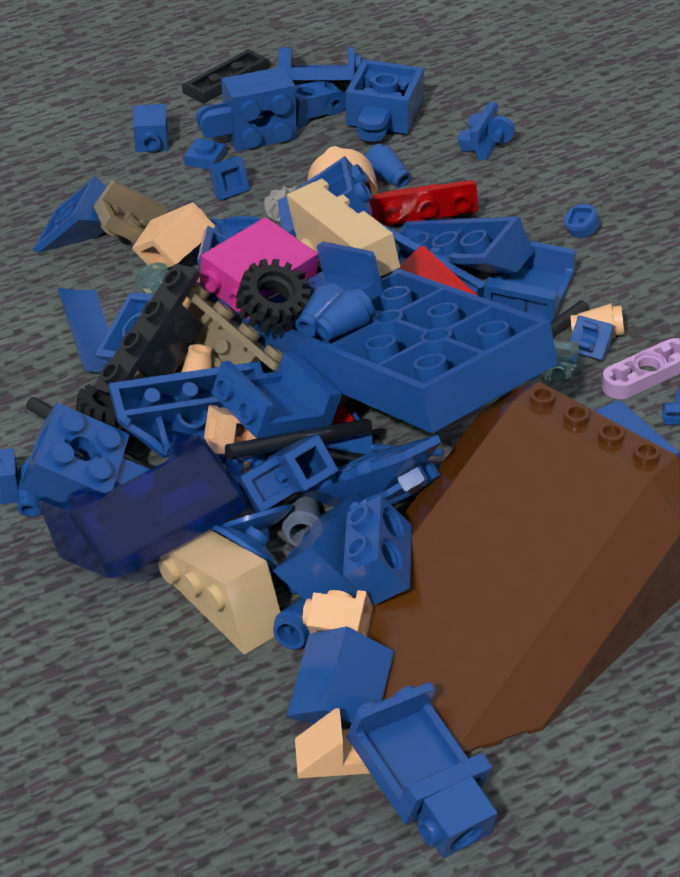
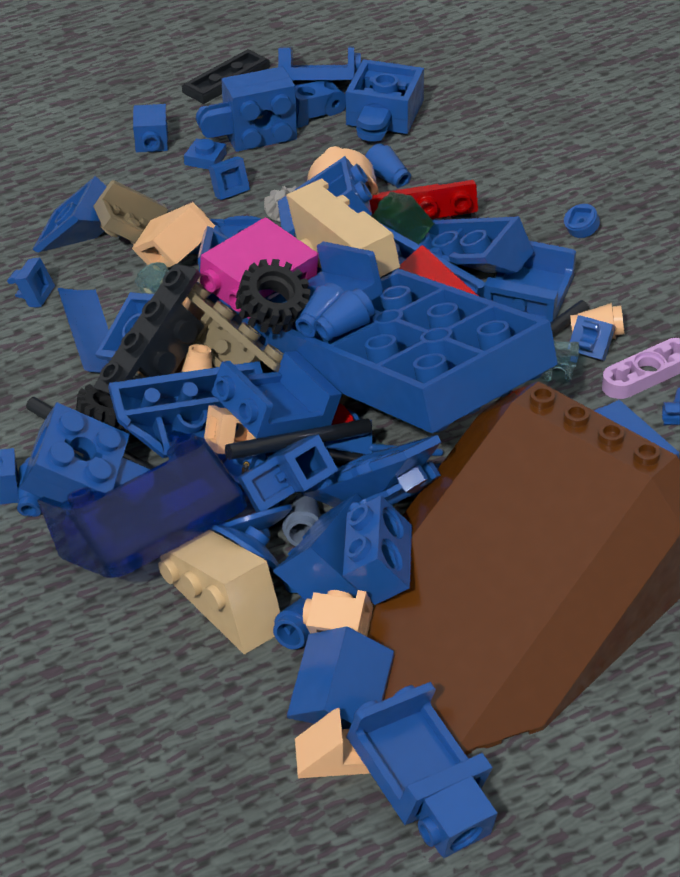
(33, 282): none -> blue tile
(404, 216): none -> clear green brick
(485, 132): blue hips -> none

